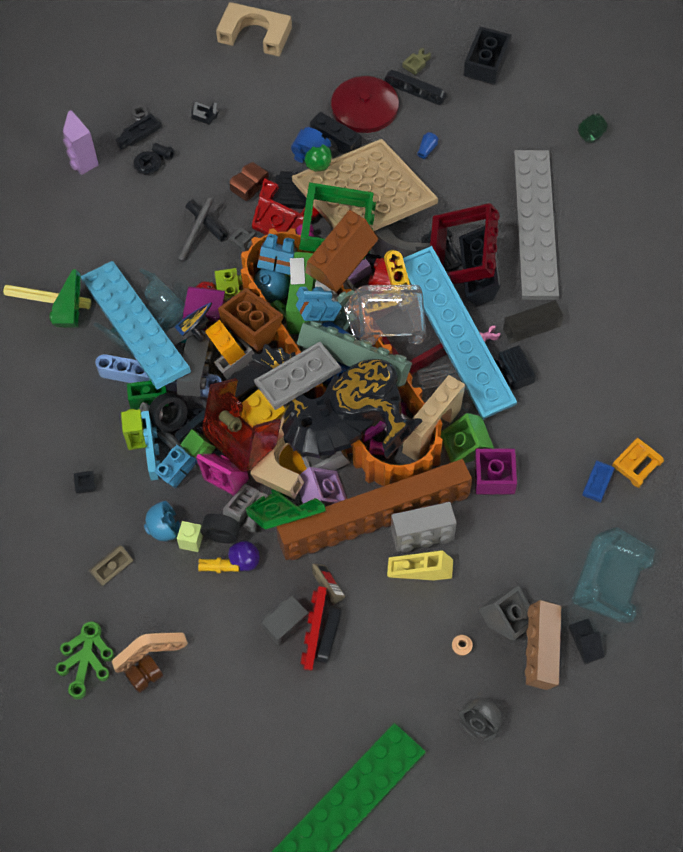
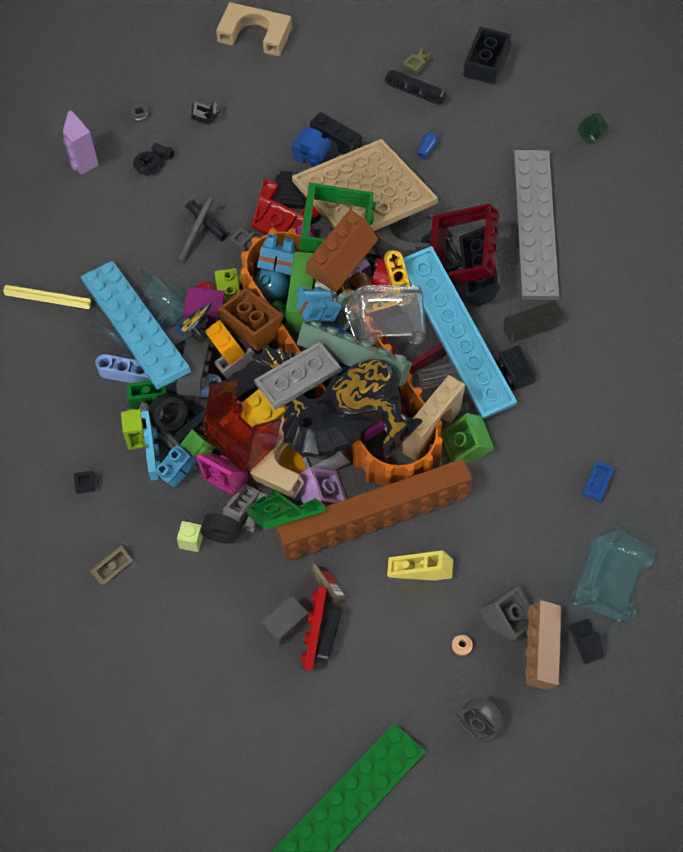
(66, 306): green slope -> none
(84, 657): bright green plant -> none
(138, 131): black hinge -> none
(143, 673): reddish brown wheel -> none
(145, 644): light nougat beam -> none
(161, 522): dark azure cylinder -> none
(216, 565): yellow pin -> none
(234, 423): olive pin -> none
(244, 555): dark purple hair -> none
(248, 181): copper brick -> none
(297, 271): white sticker -> none
(318, 158): green hair -> none
(360, 279): none -> reddish brown brick
(365, 104): dark red dish -> none
(376, 448): dark pink bush -> none
(423, 527): light grey brick -> none
(489, 335): bright pink arm -> none
(495, 471): magenta brick -> none
(633, 457): light orange plate -> none

